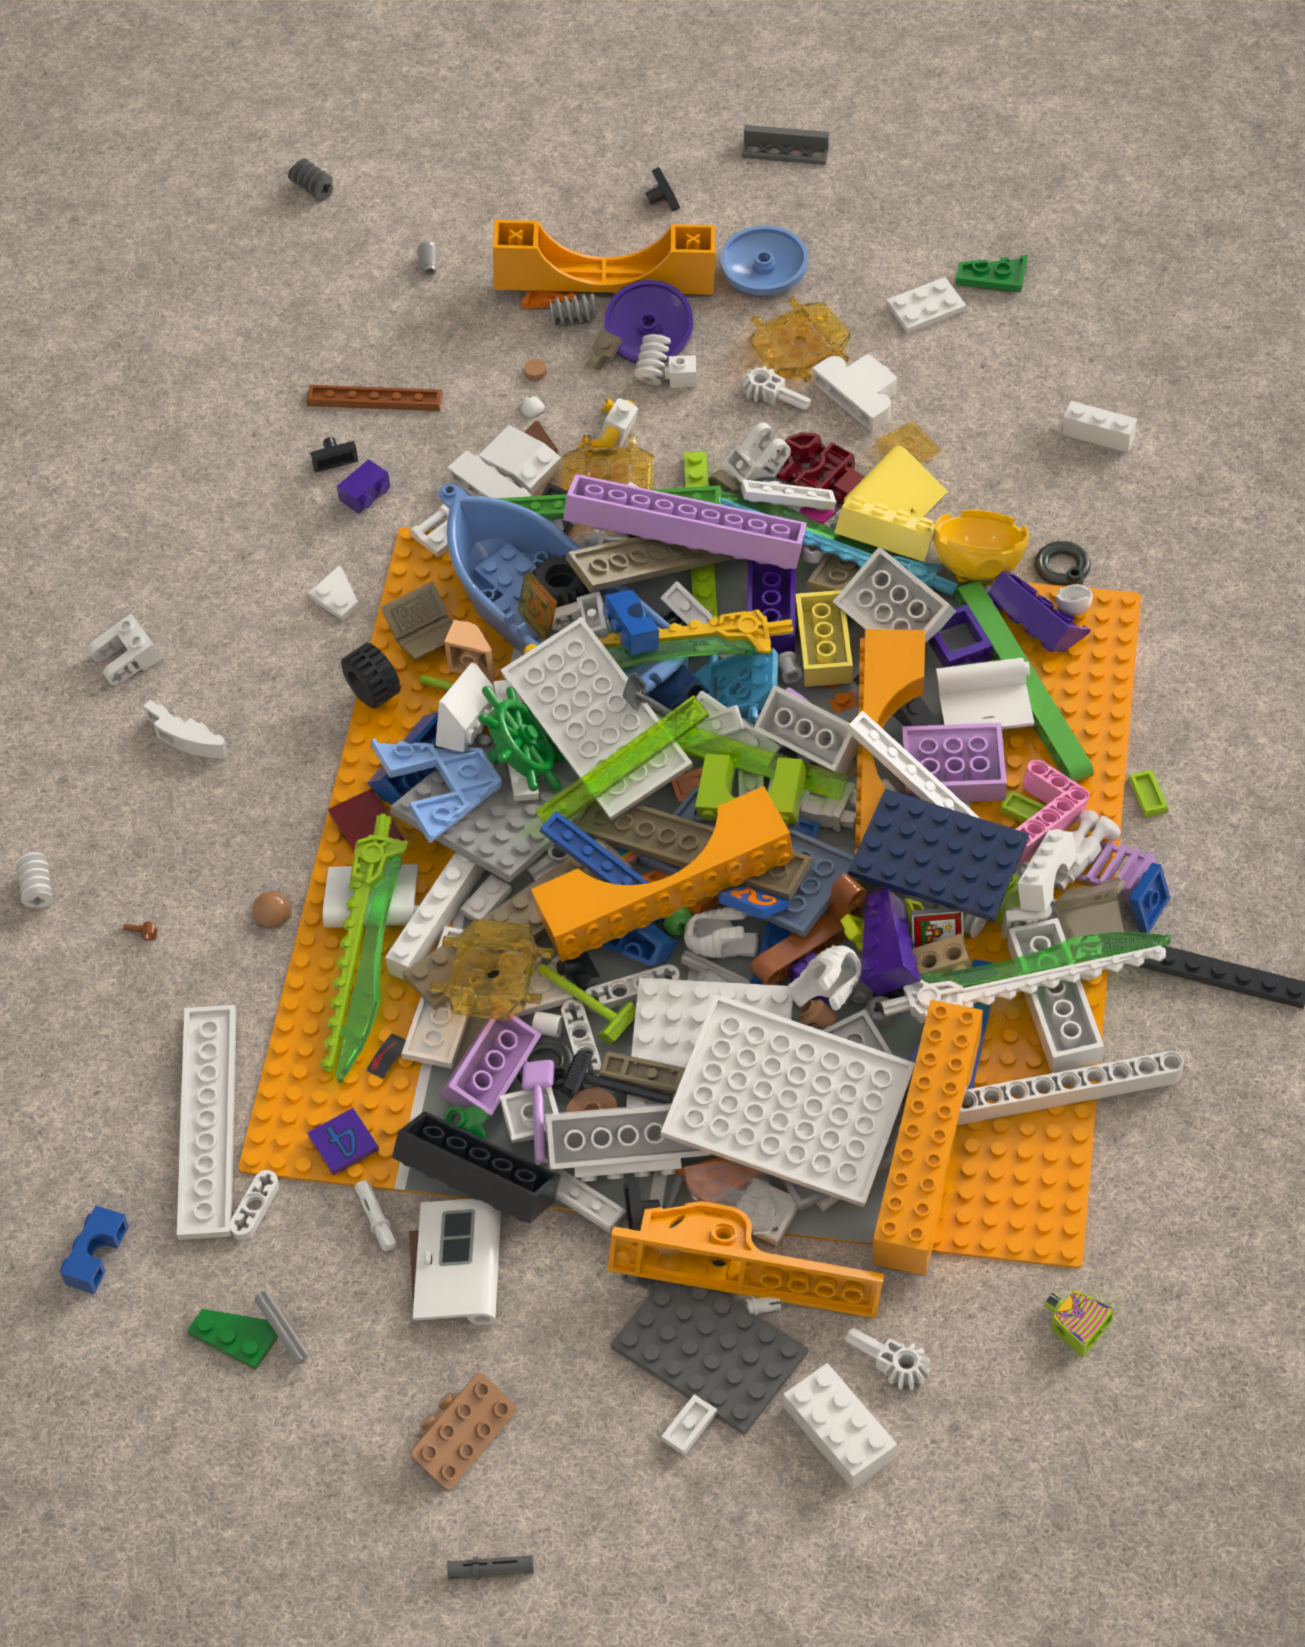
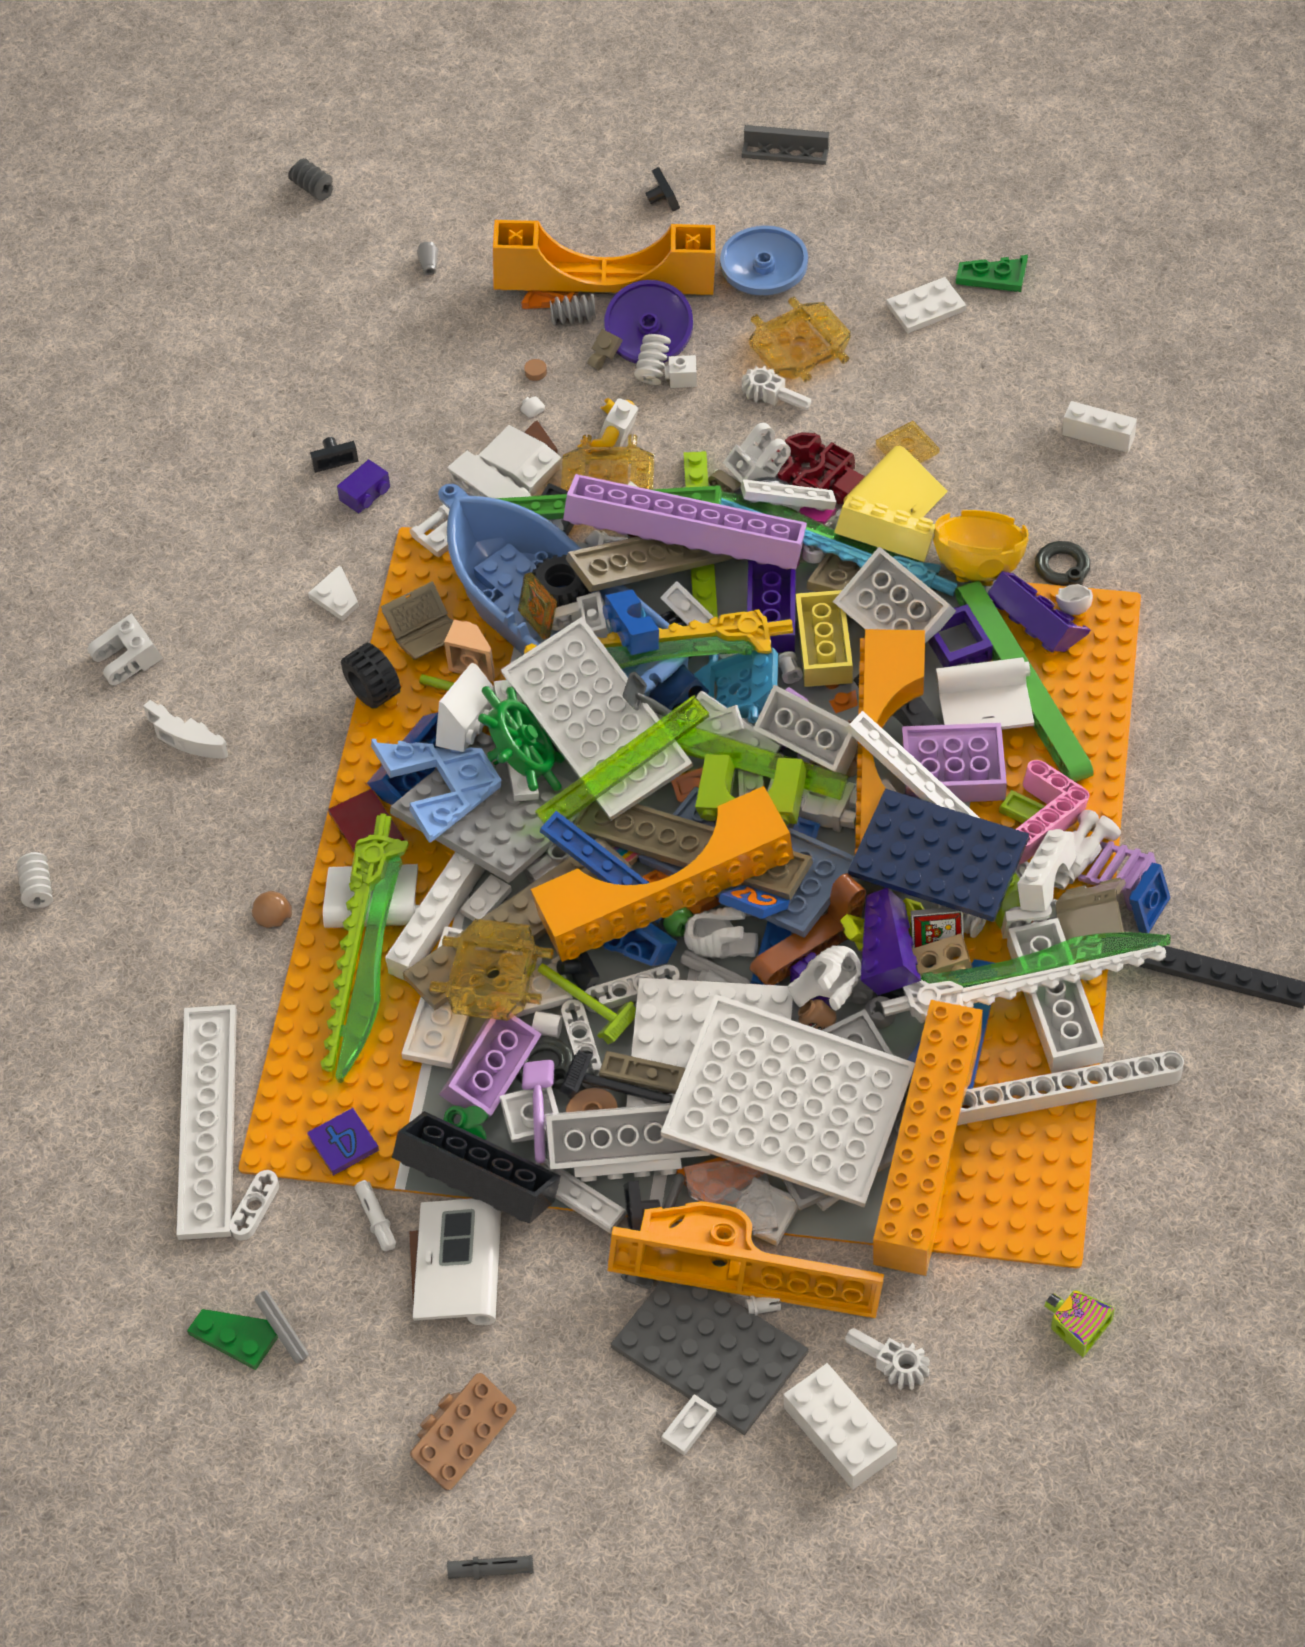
(100, 1229): blue arch -> none
(147, 930): dark orange hand -> none
(374, 397): dark orange tile -> none
(386, 1055): black sticker -> none
(860, 388): white brick -> none
(1148, 793): lime tile -> none

